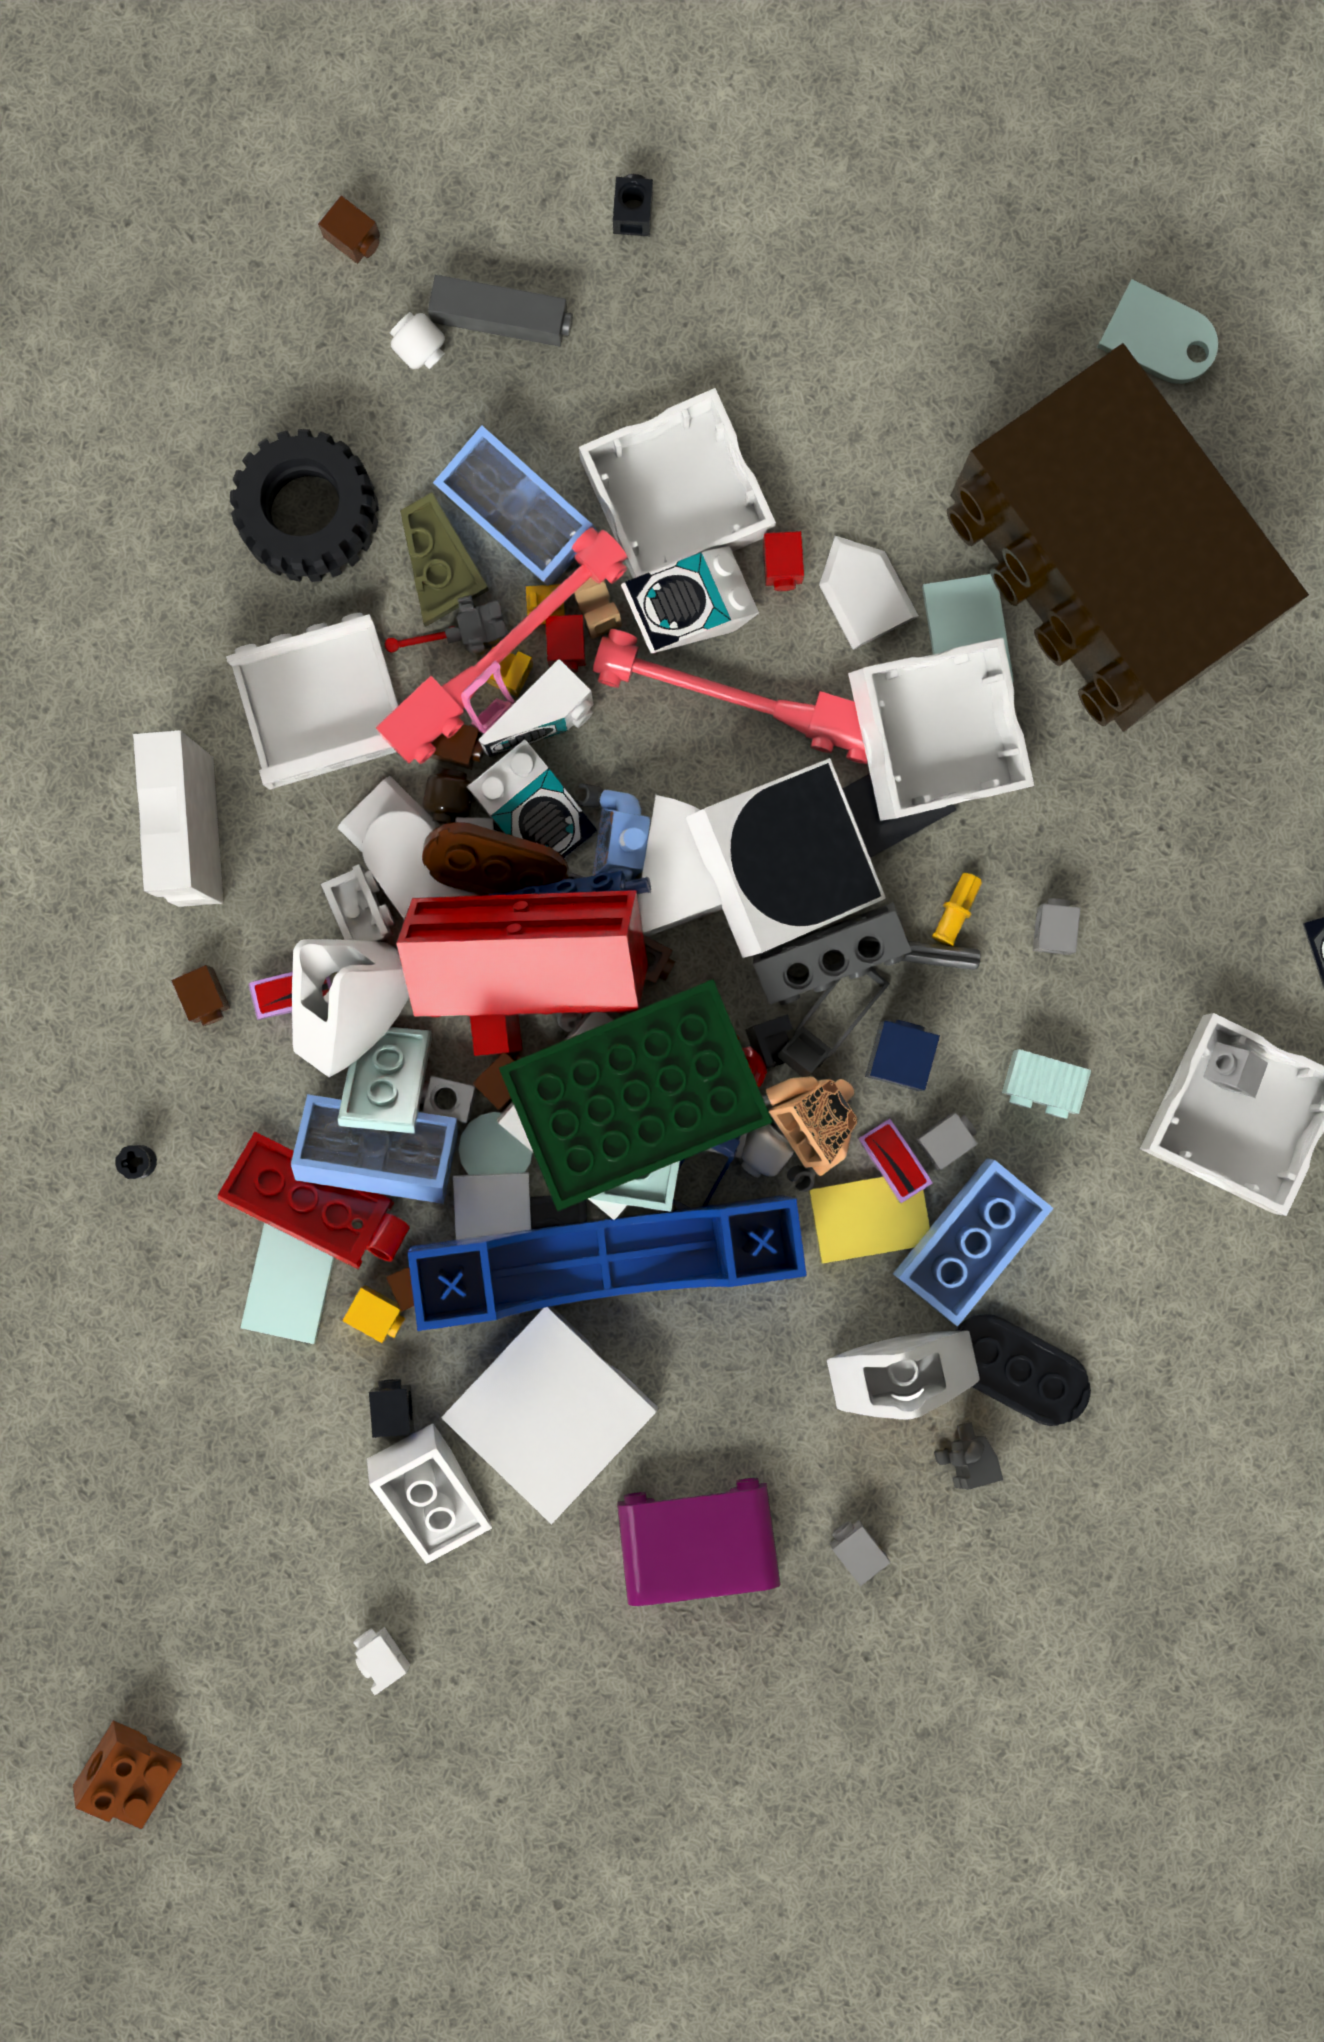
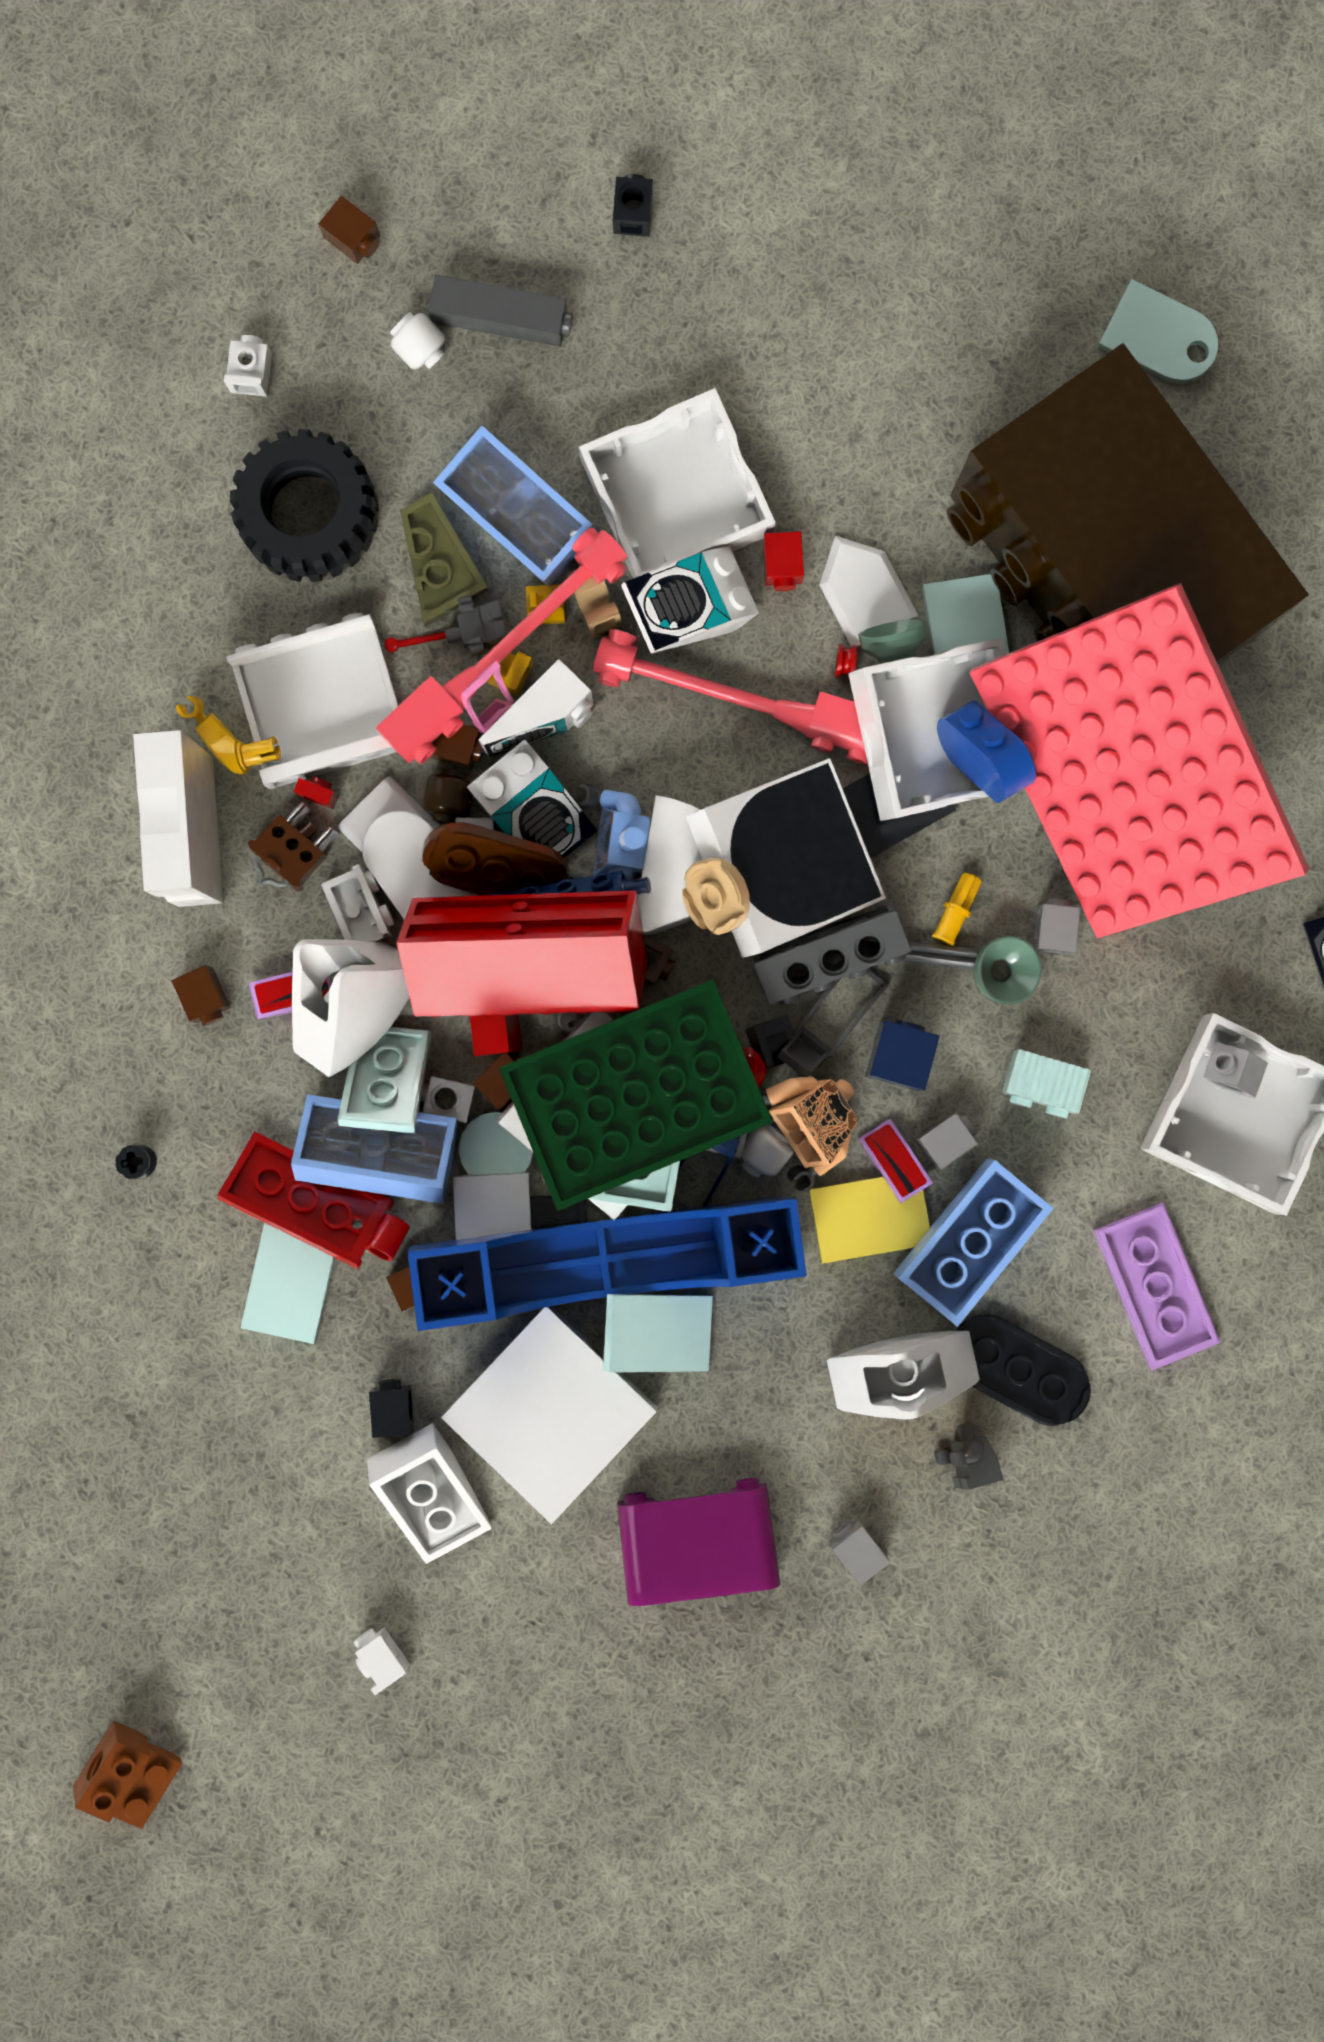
(224, 745): none -> yellow arm
(249, 378): none -> white brick
(287, 862): none -> reddish brown piece
(317, 791): none -> red plate
(374, 1315): yellow brick -> none
(566, 641): red brick -> none
(657, 1333): none -> light aqua tile
(716, 895): none -> tan tile
(845, 660): none -> red bush
(893, 639): none -> sand green piece
(986, 751): none -> blue brick
(1023, 970): none -> sand green piece
(1142, 765): none -> coral plate
(1156, 1286): none -> lavender tile

